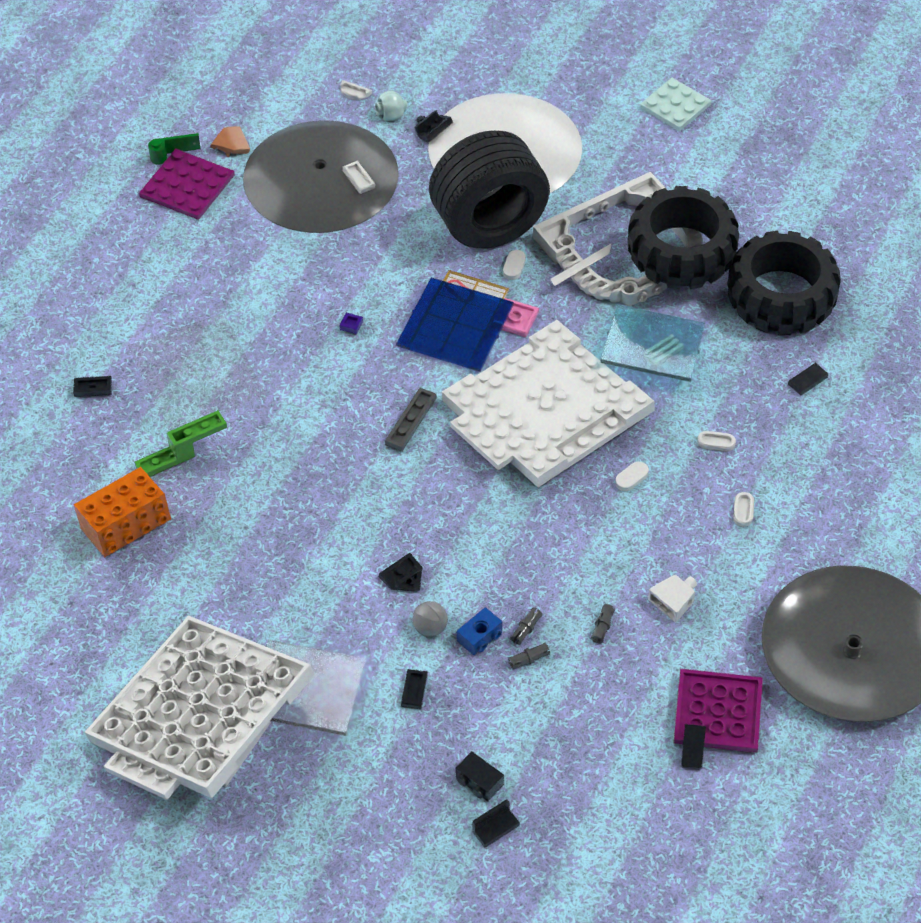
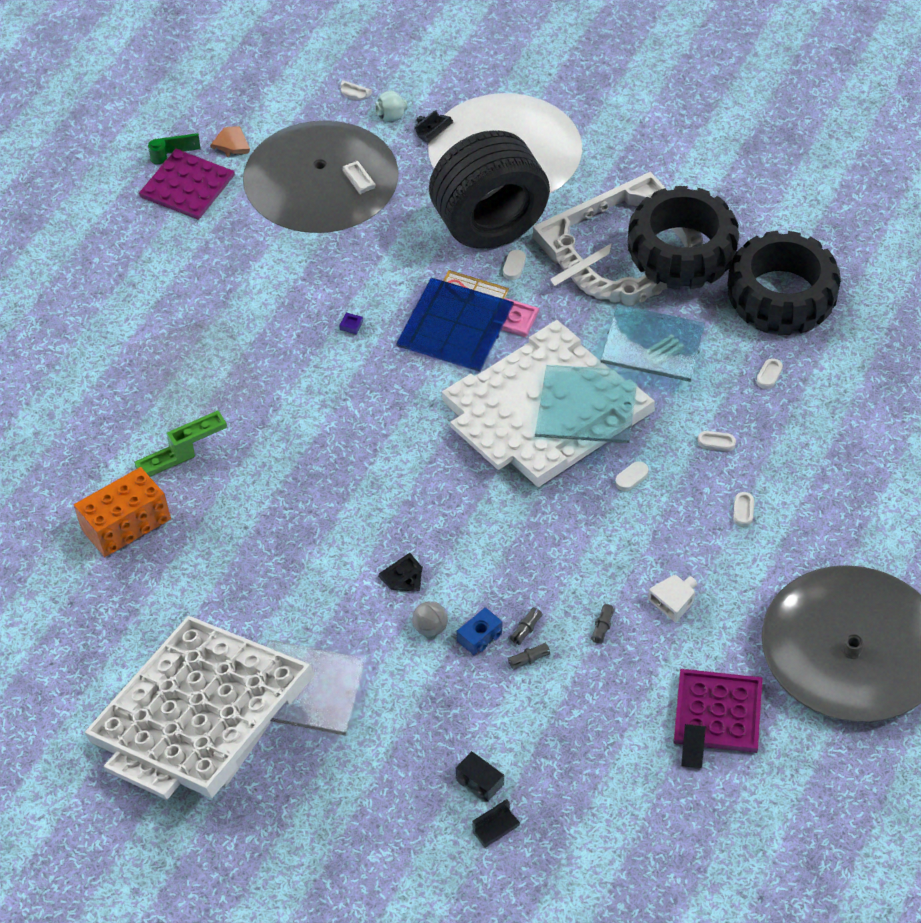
(92, 386): black plate -> none
(410, 419): dark grey plate -> none
(414, 689): black tile -> none
(587, 404): none -> clear light blue piece
(675, 104): light aqua plate -> none
(769, 373): none -> white tile
(808, 379): black tile -> none

